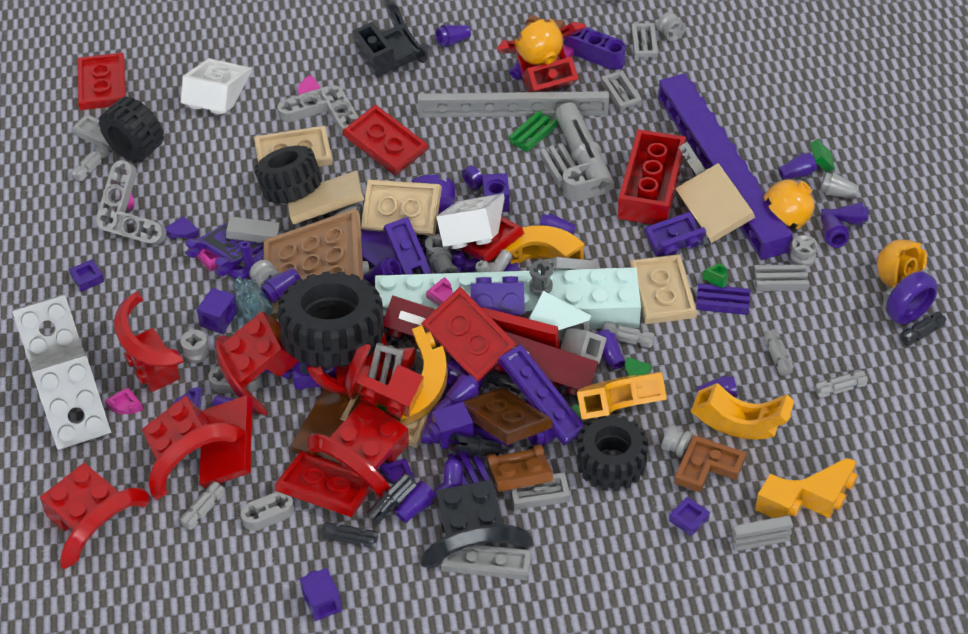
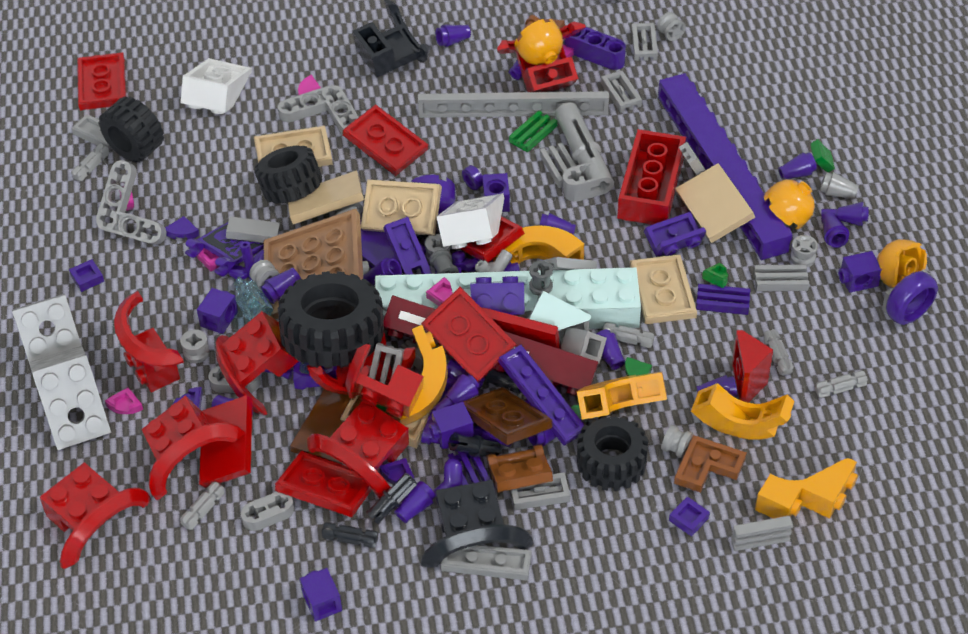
(750, 365): none -> red slope
(860, 271): none -> dark purple brick
(922, 328): black axle -> none

